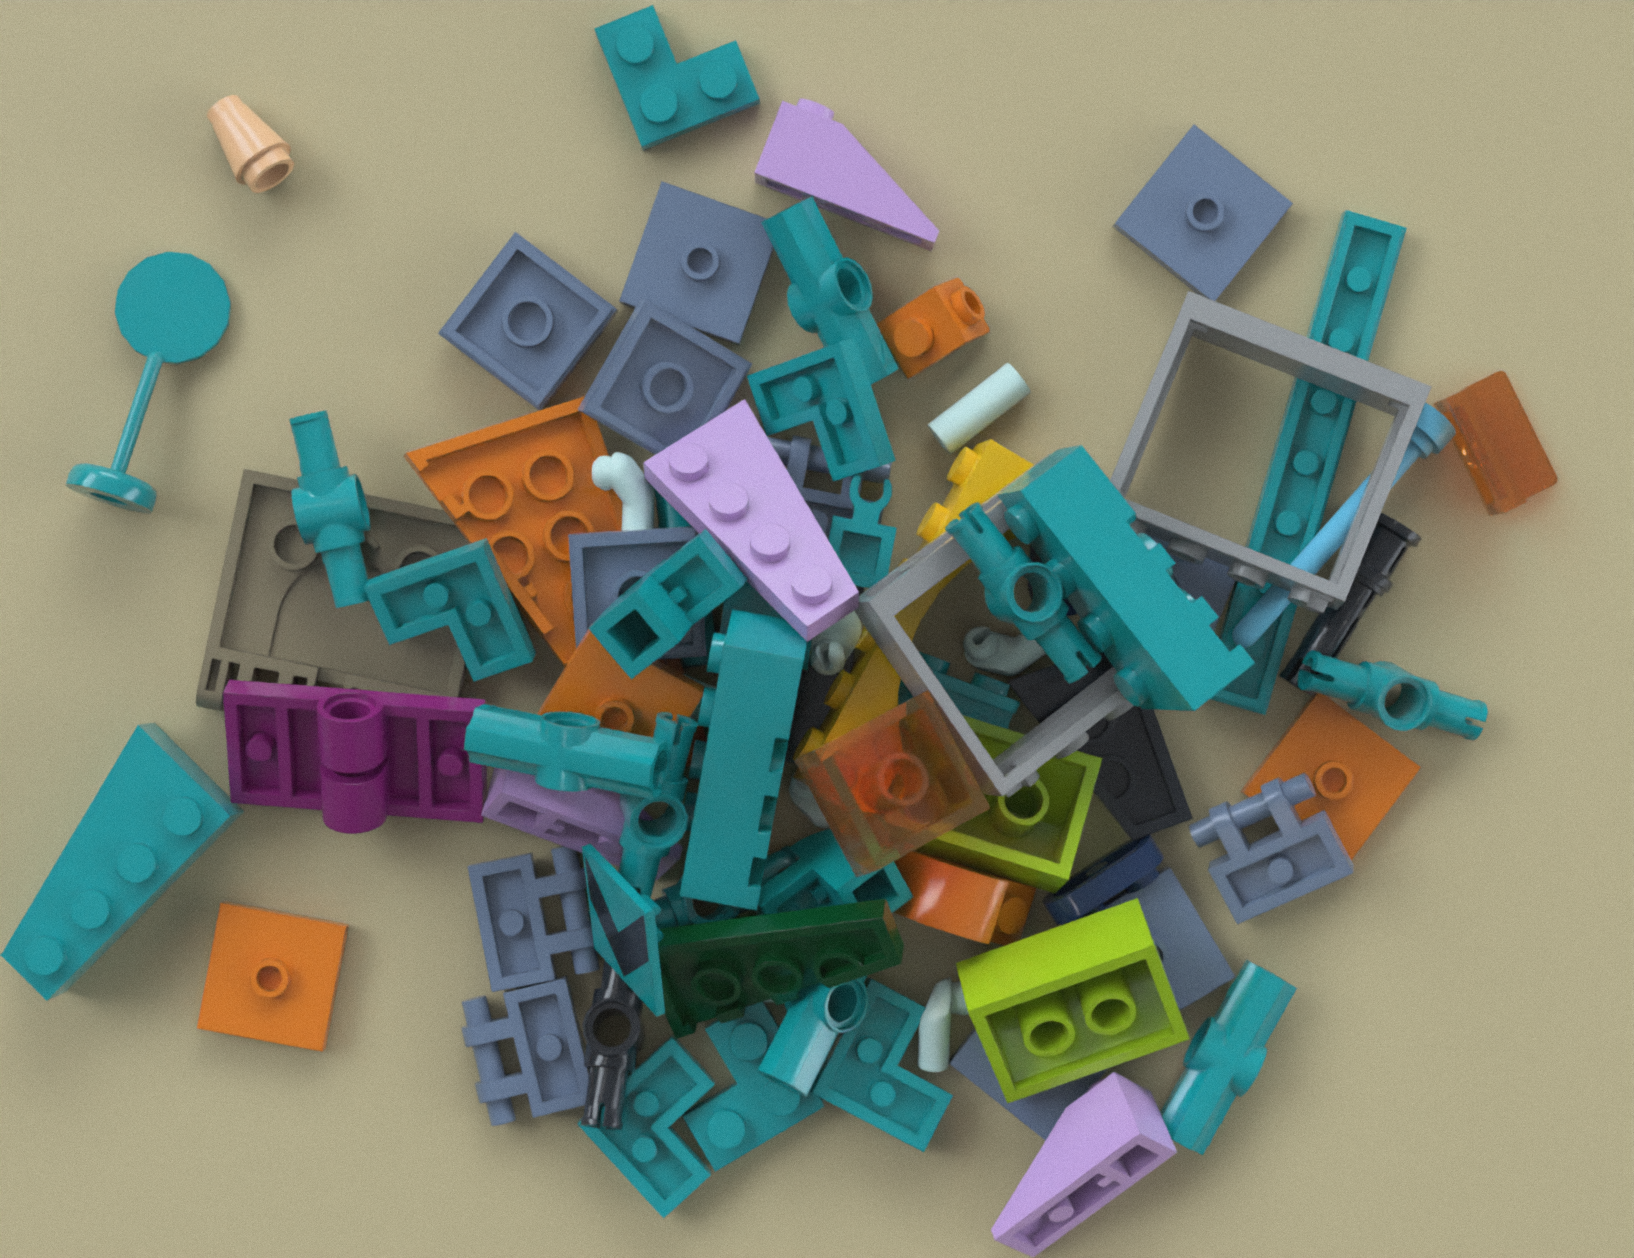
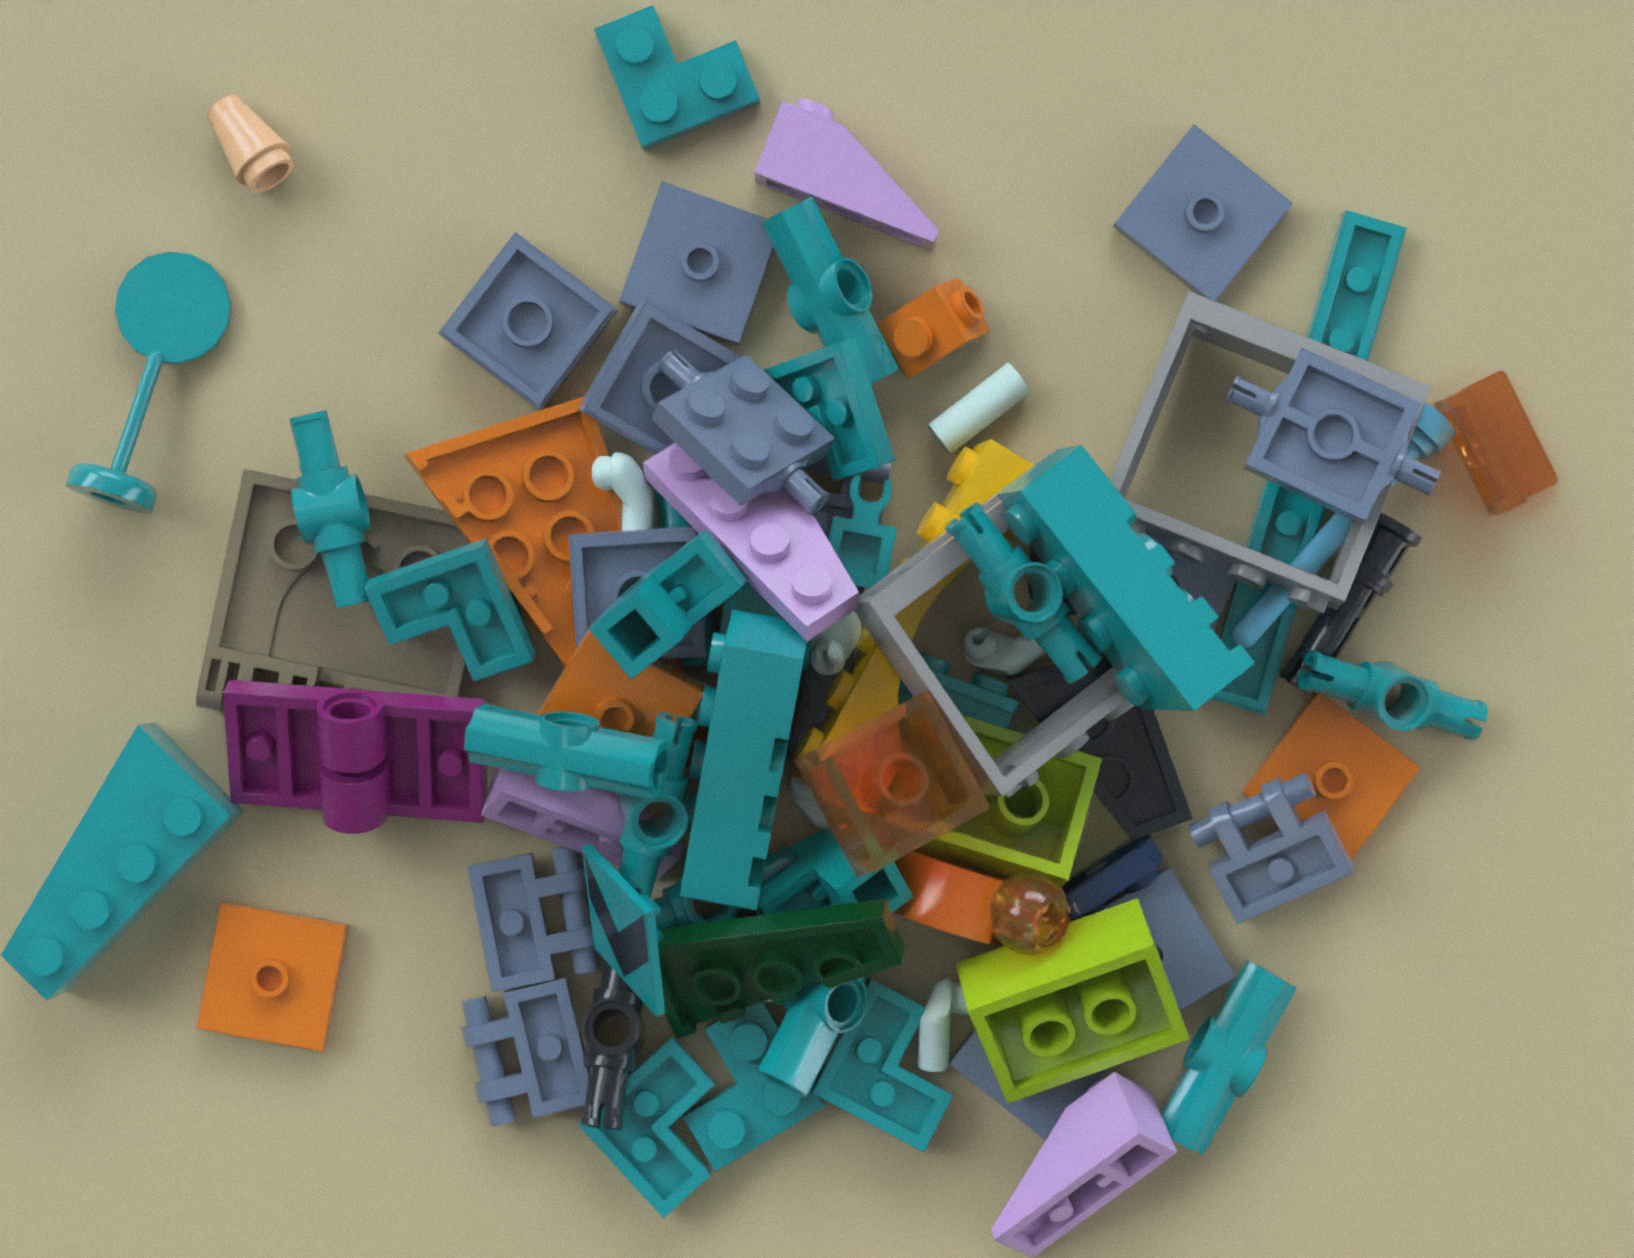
(743, 430): none -> sand blue plate
(1029, 913): none -> clear orange piece
(1332, 436): none -> sand blue plate

